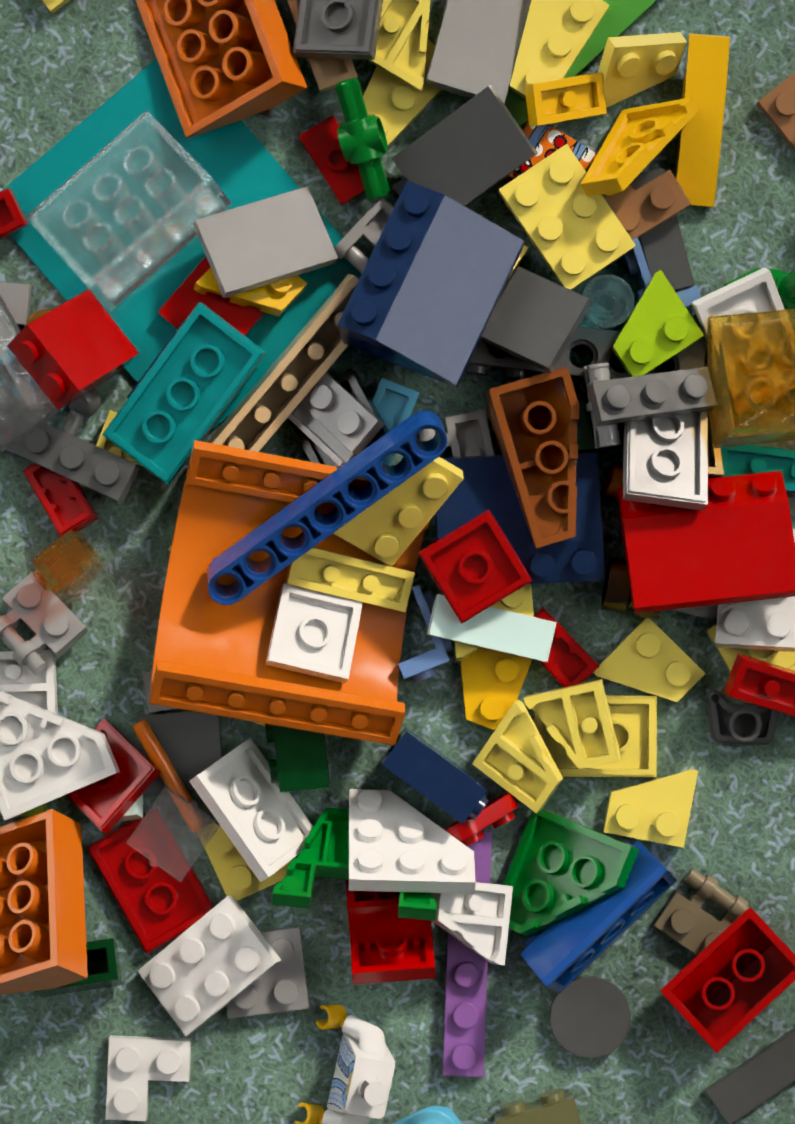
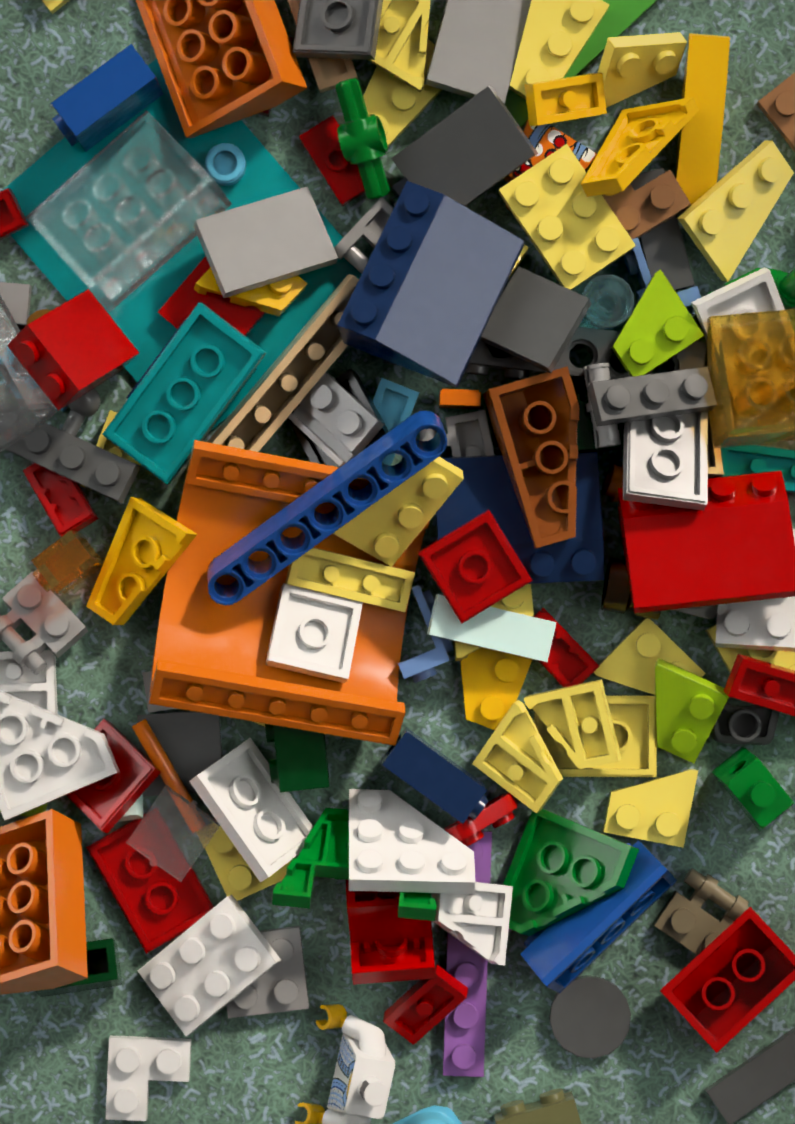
(106, 99): none -> blue brick
(137, 560): none -> yellow wing
(225, 164): none -> medium azure tile
(425, 1005): none -> red plate
(460, 398): none -> orange tile
(685, 710): none -> lime wing
(736, 207): none -> light yellow wing
(753, 788): none -> green torso

